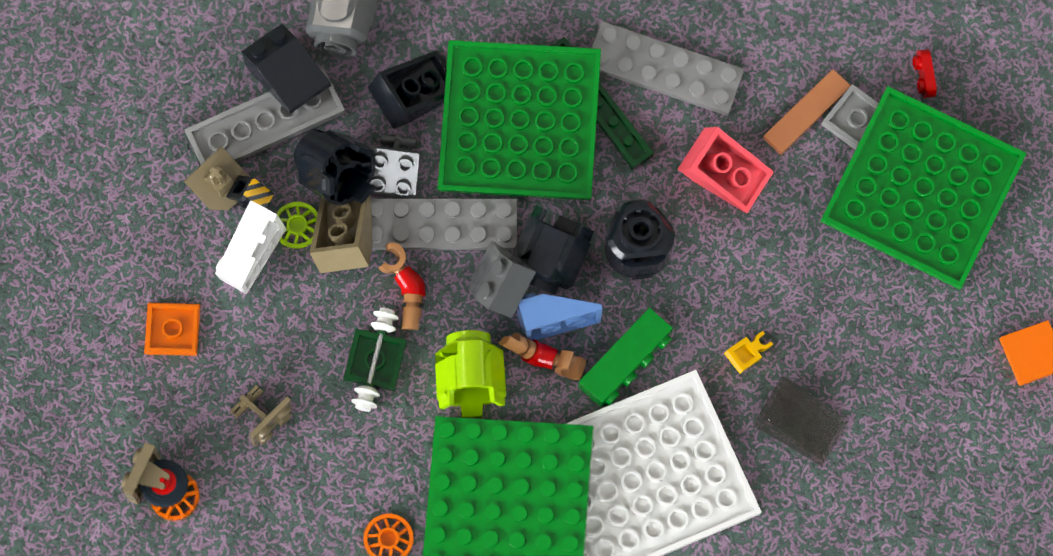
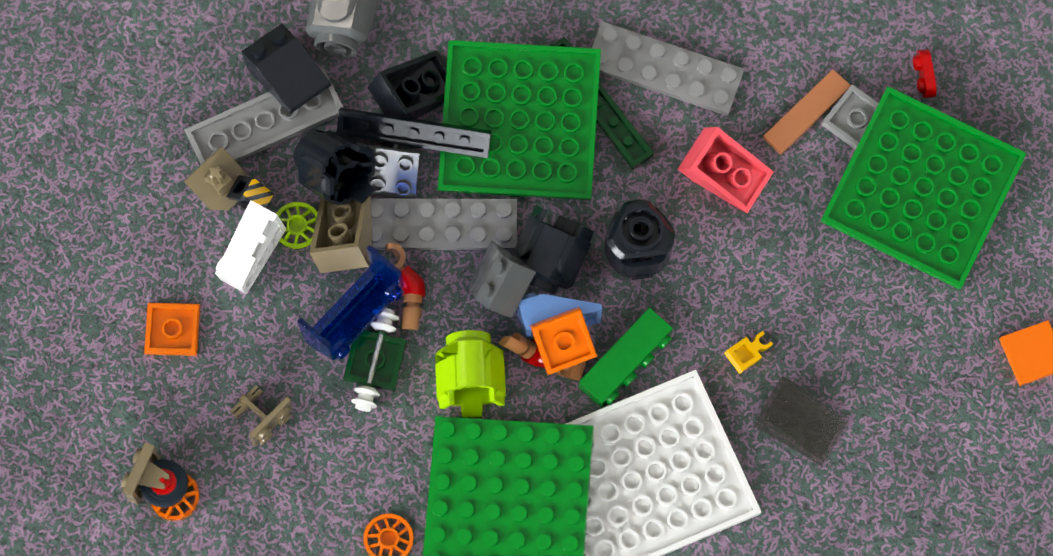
(356, 308): none -> clear blue windscreen
(414, 132): none -> black plate
(563, 340): none -> orange tile

